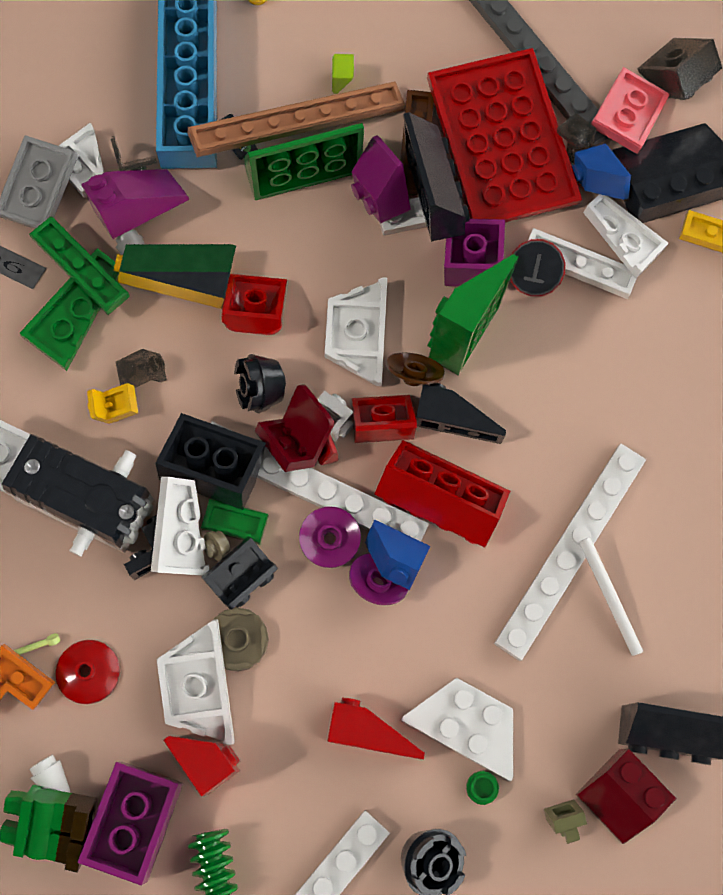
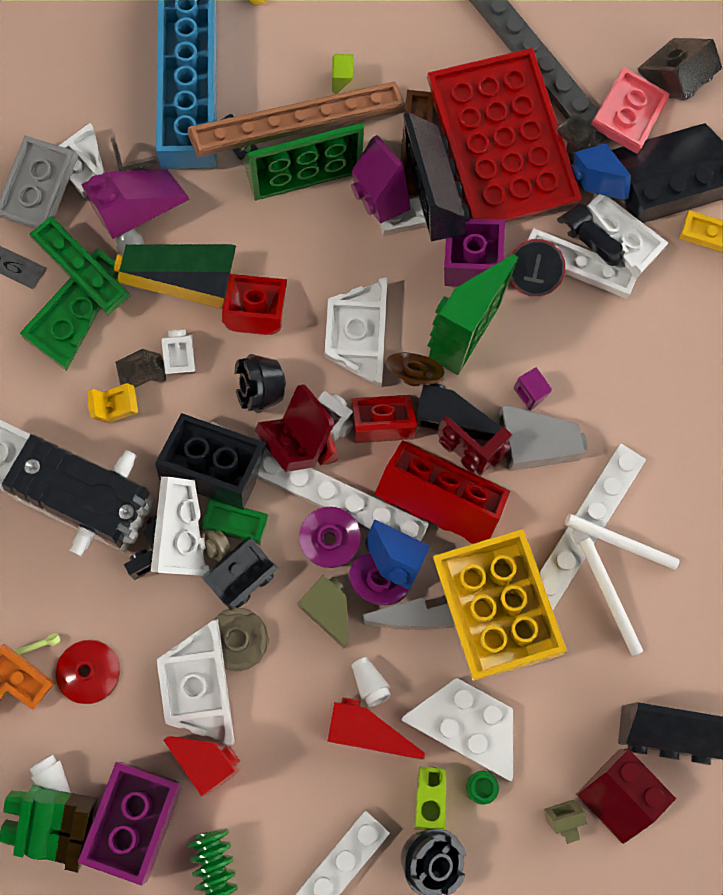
(178, 352): none -> white bracket
(328, 608): none -> olive slope
(370, 683): none -> white cone
(411, 616): none -> light grey slope
(430, 799): none -> lime leg
(472, 454): none -> dark red bracket
(499, 605): none -> yellow slope
(532, 388): none -> magenta slope
(540, 439): none -> light grey slope
(581, 224): none -> black piece
(621, 541): none -> white bar

